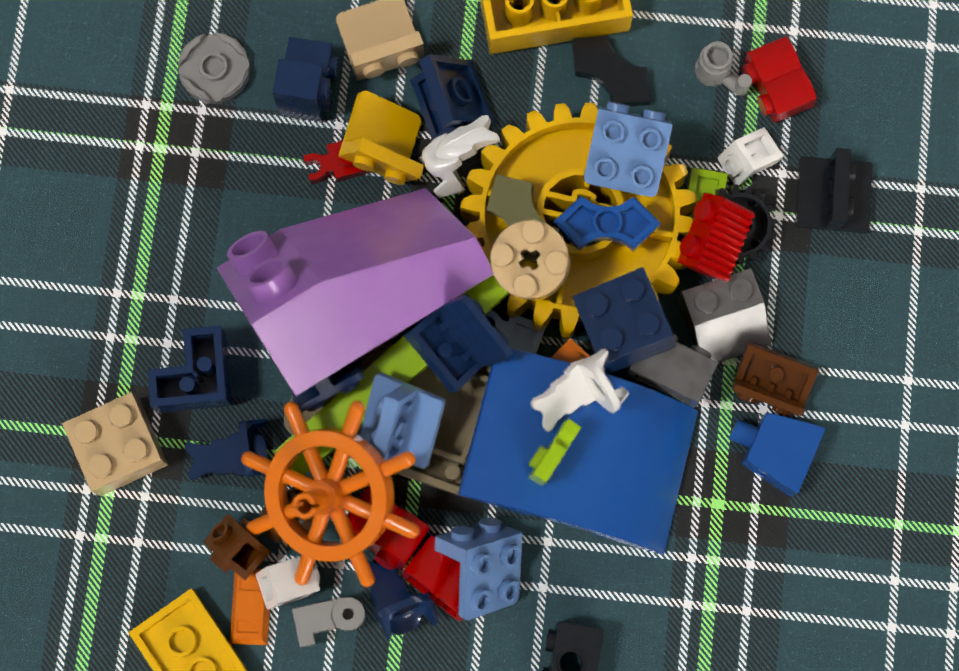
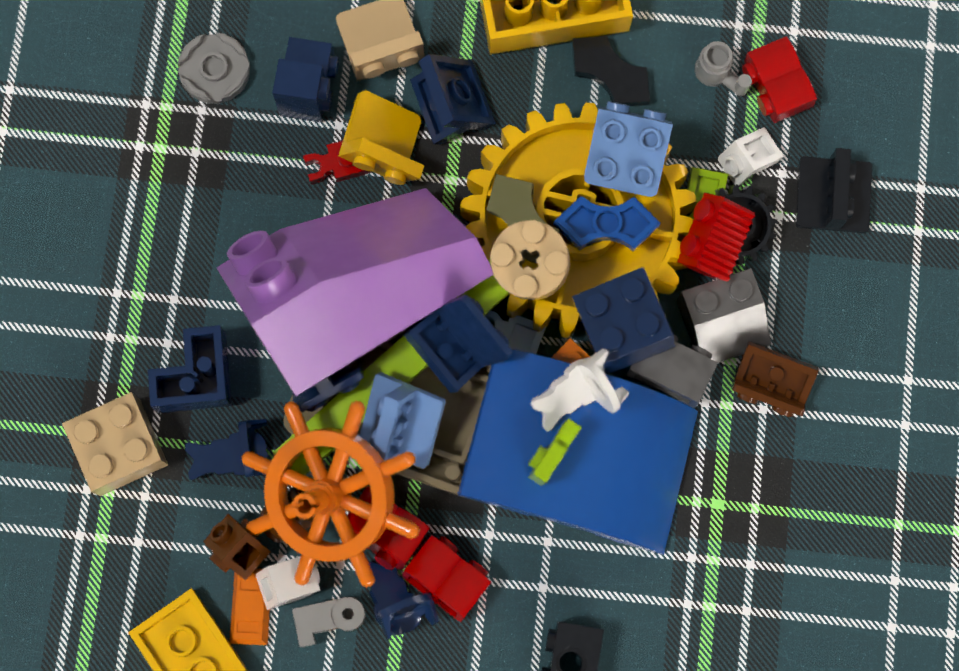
(448, 151): white hair -> none
(488, 565): medium blue bracket -> none
(778, 449): blue torso -> none

